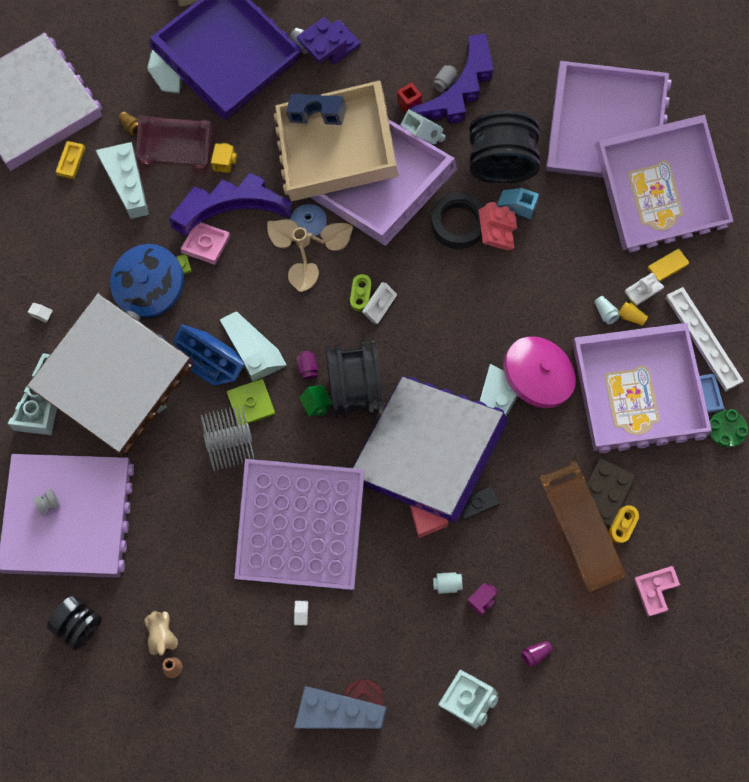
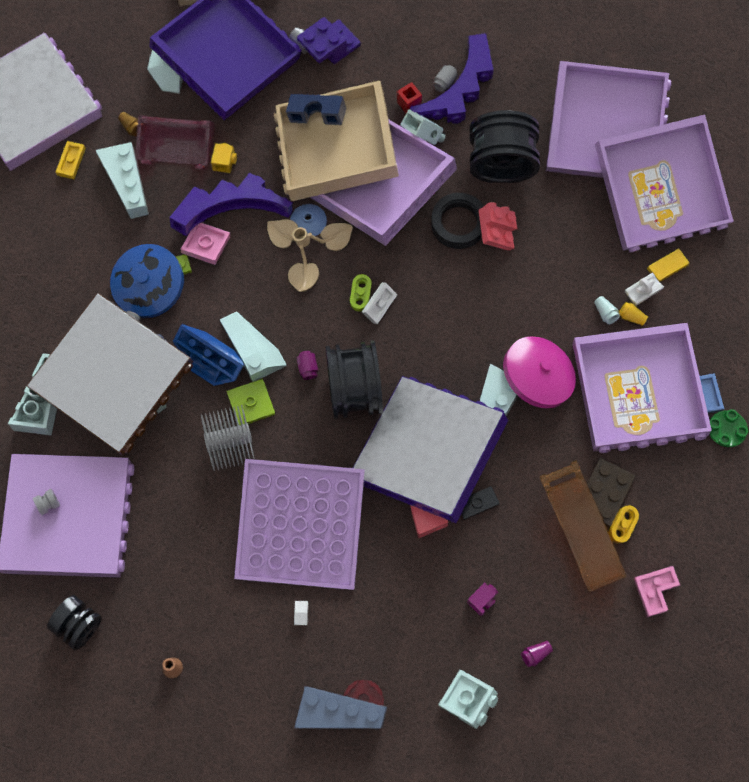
(40, 312): white piece -> none
(159, 634): tan animal -> none
(316, 401): green brick -> none
(447, 582): light aqua brick -> none
(519, 201): medium azure slope -> none
(704, 339): white plate -> none

